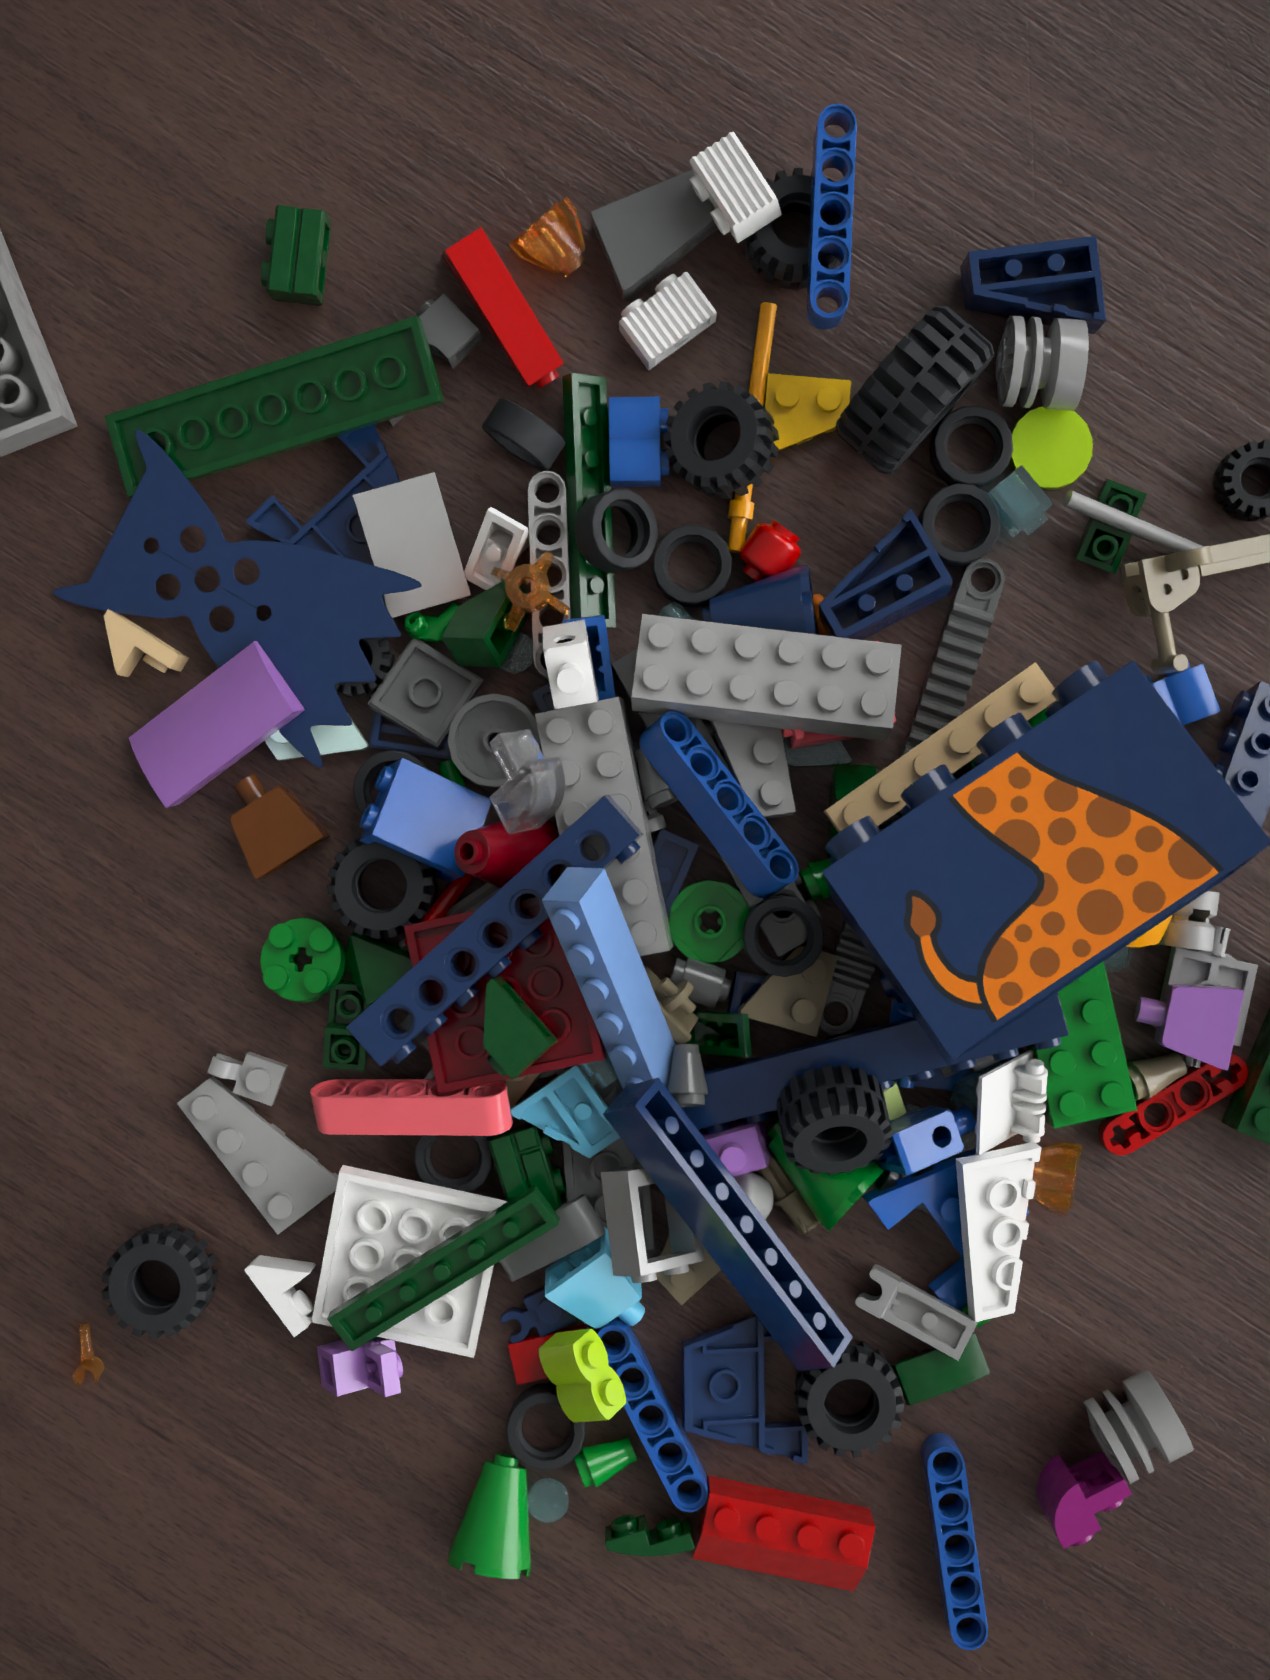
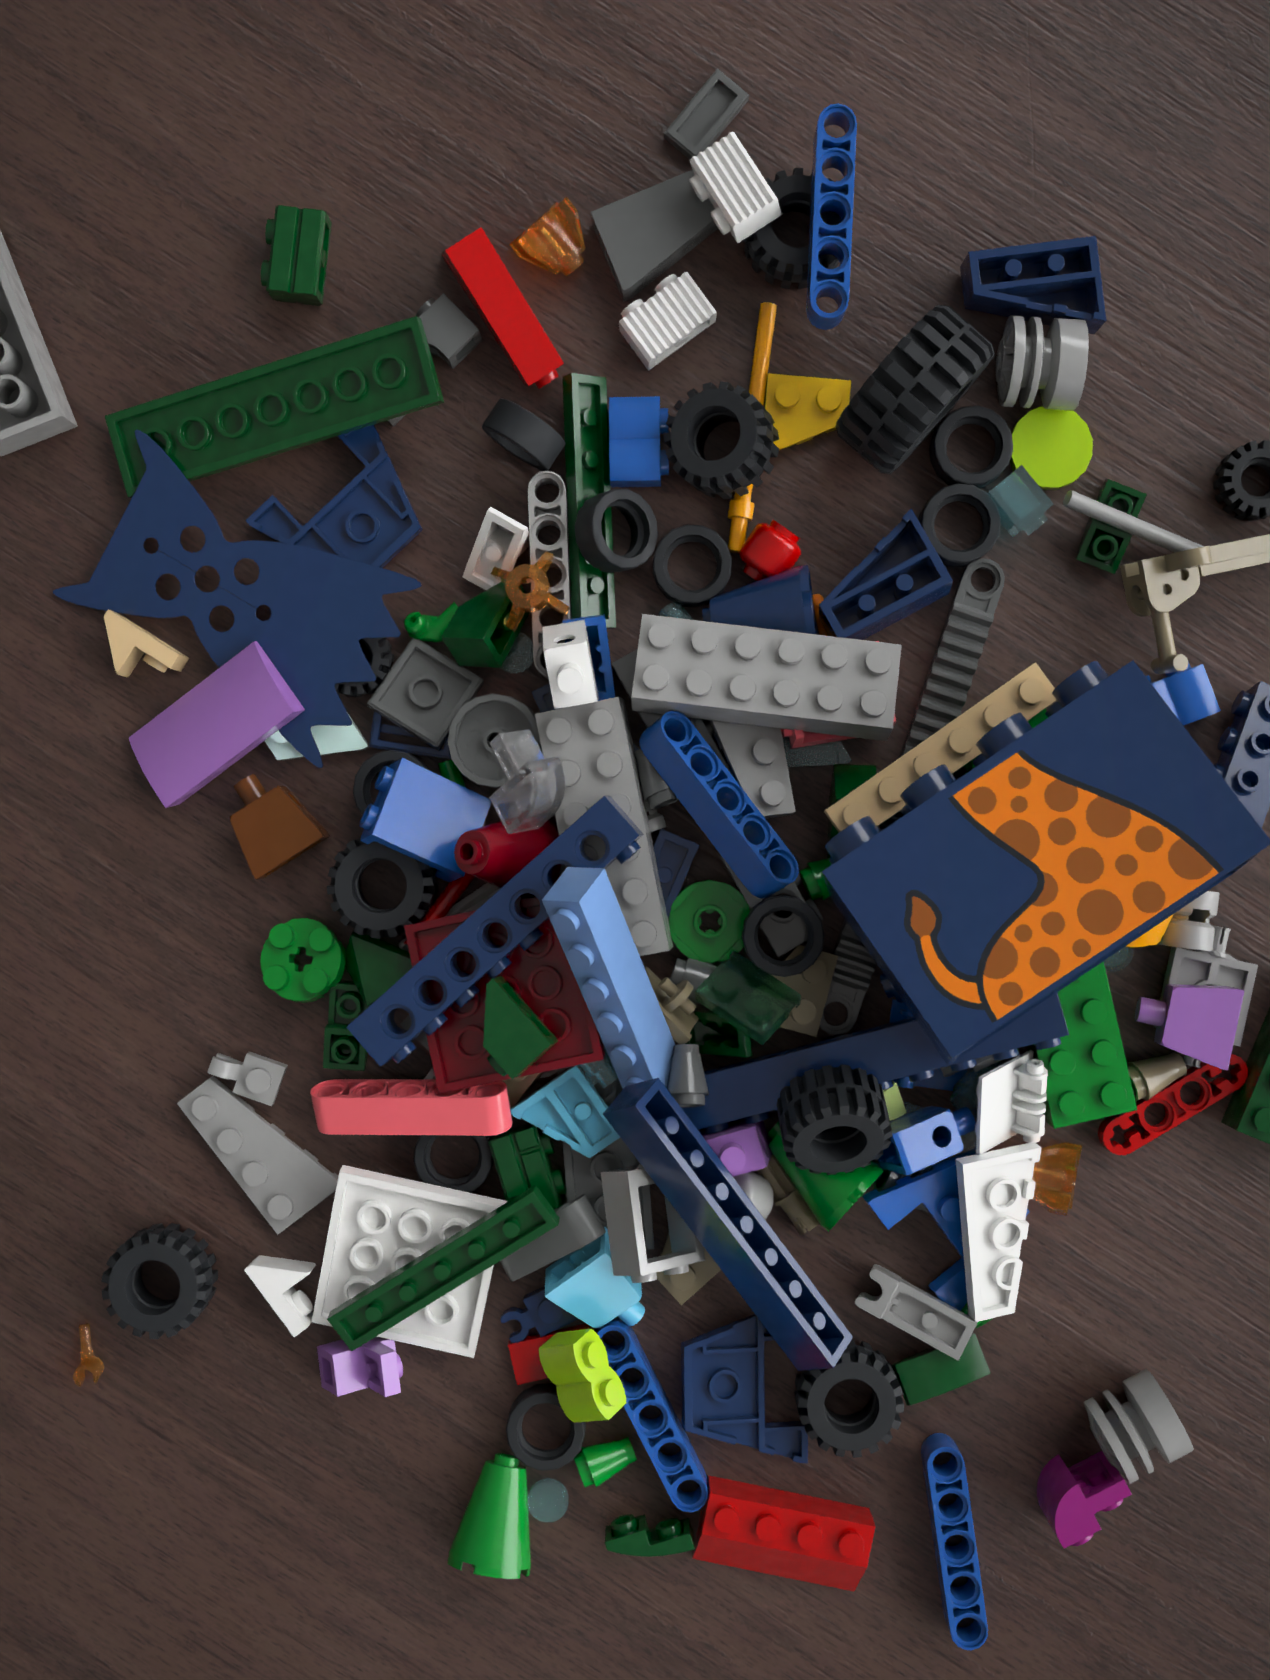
(413, 537): light grey tile -> none
(706, 115): none -> dark grey tile
(748, 997): none -> clear green plate

